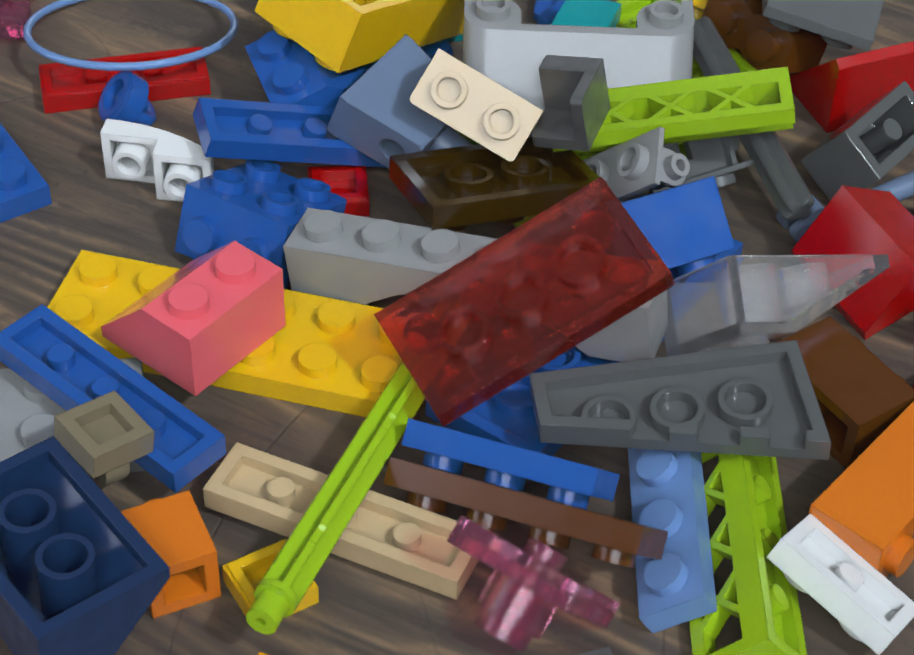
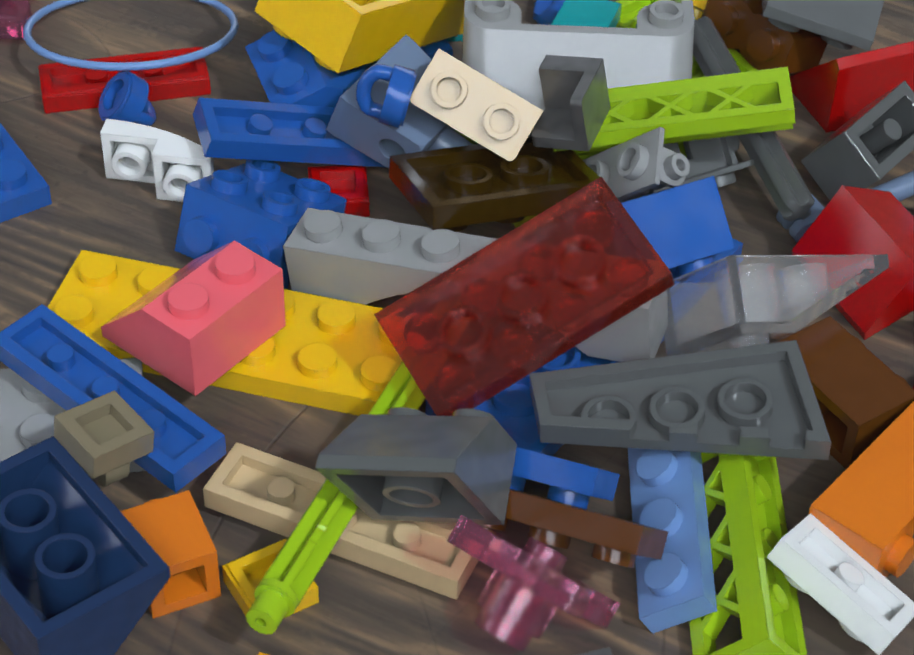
(397, 97): none -> blue tile
(423, 466): none -> dark grey slope

